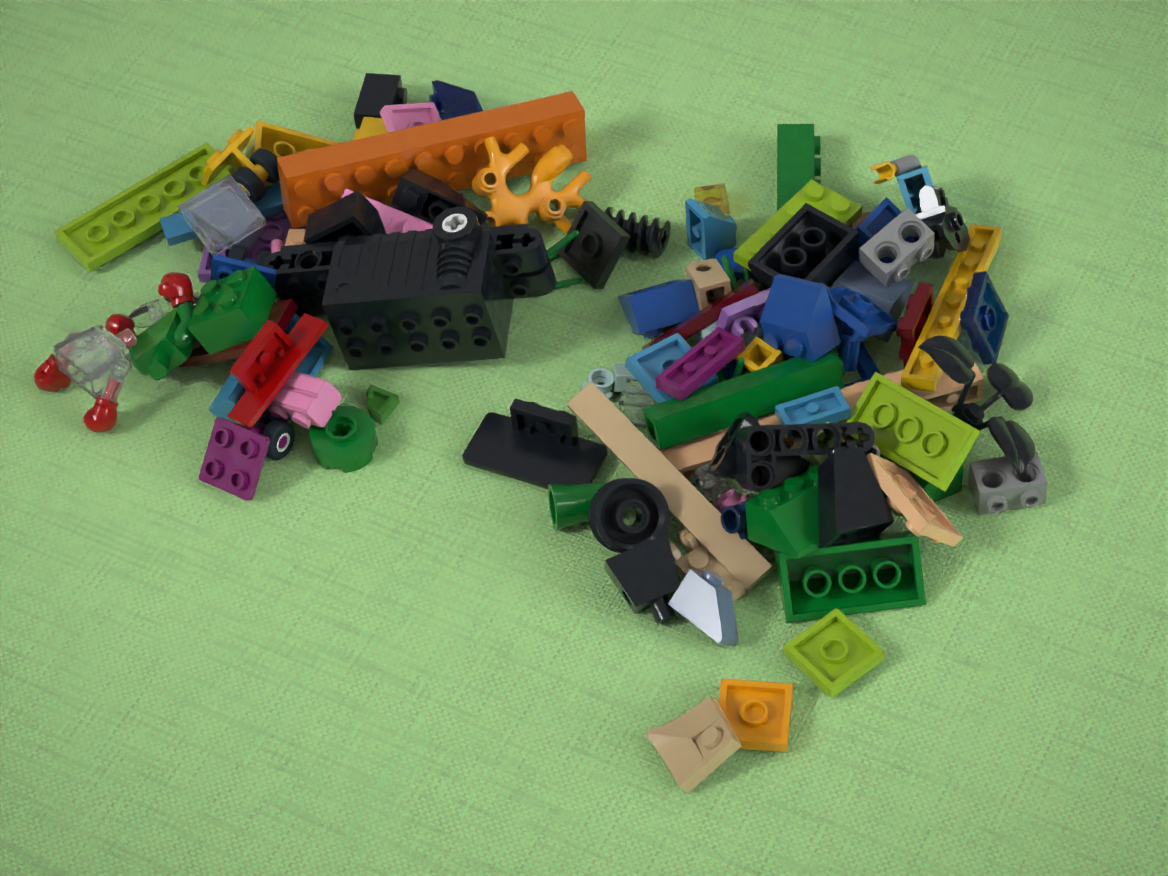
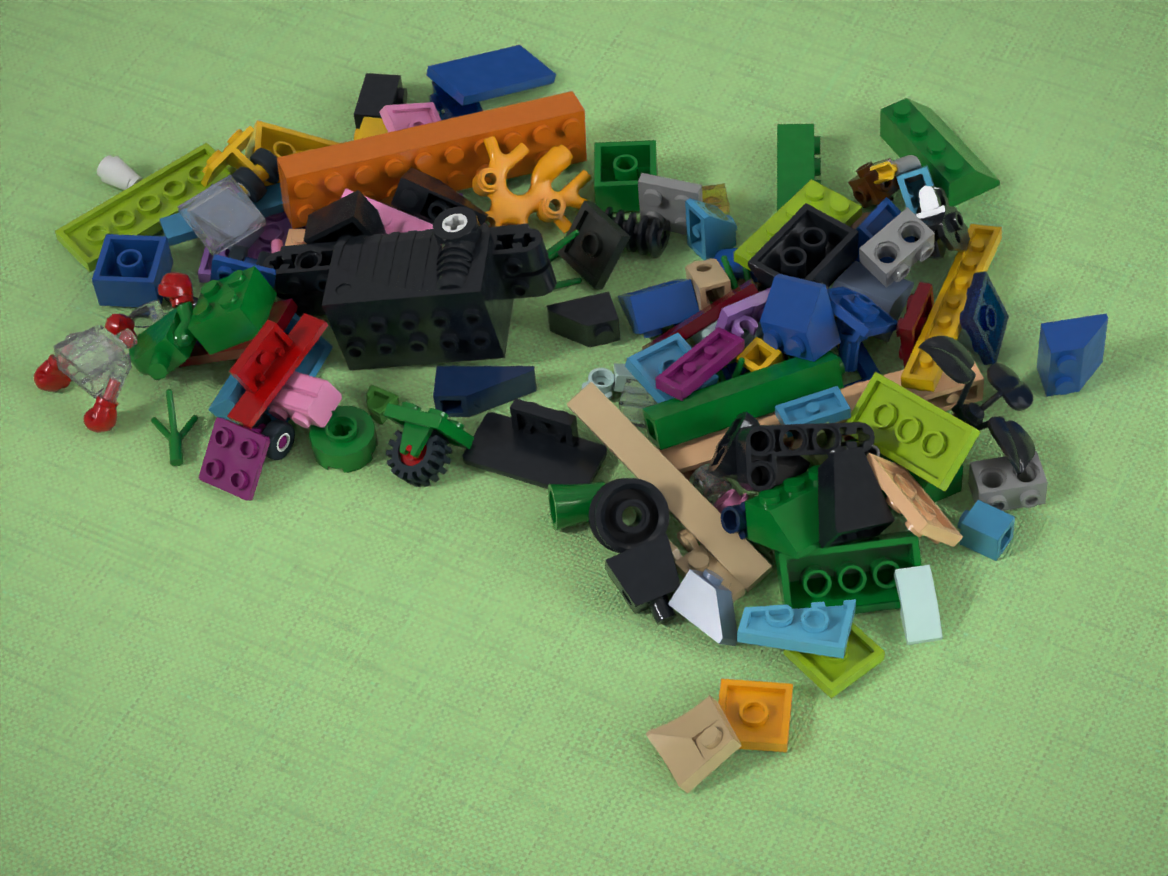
(117, 173): none -> white cone
(131, 269): none -> blue brick
(175, 438): none -> green plant
(424, 442): none -> plate
(475, 389): none -> dark blue slope
(490, 74): none -> blue tile
(585, 320): none -> black slope
(618, 171): none -> green brick
(666, 200): none -> light grey plate
(806, 630): none -> medium azure wing
(867, 191): none -> reddish brown brick
(918, 604): none -> light aqua slope
(920, 132): none -> green slope
(986, 529): none -> dark azure brick
(1070, 352): none -> blue slope

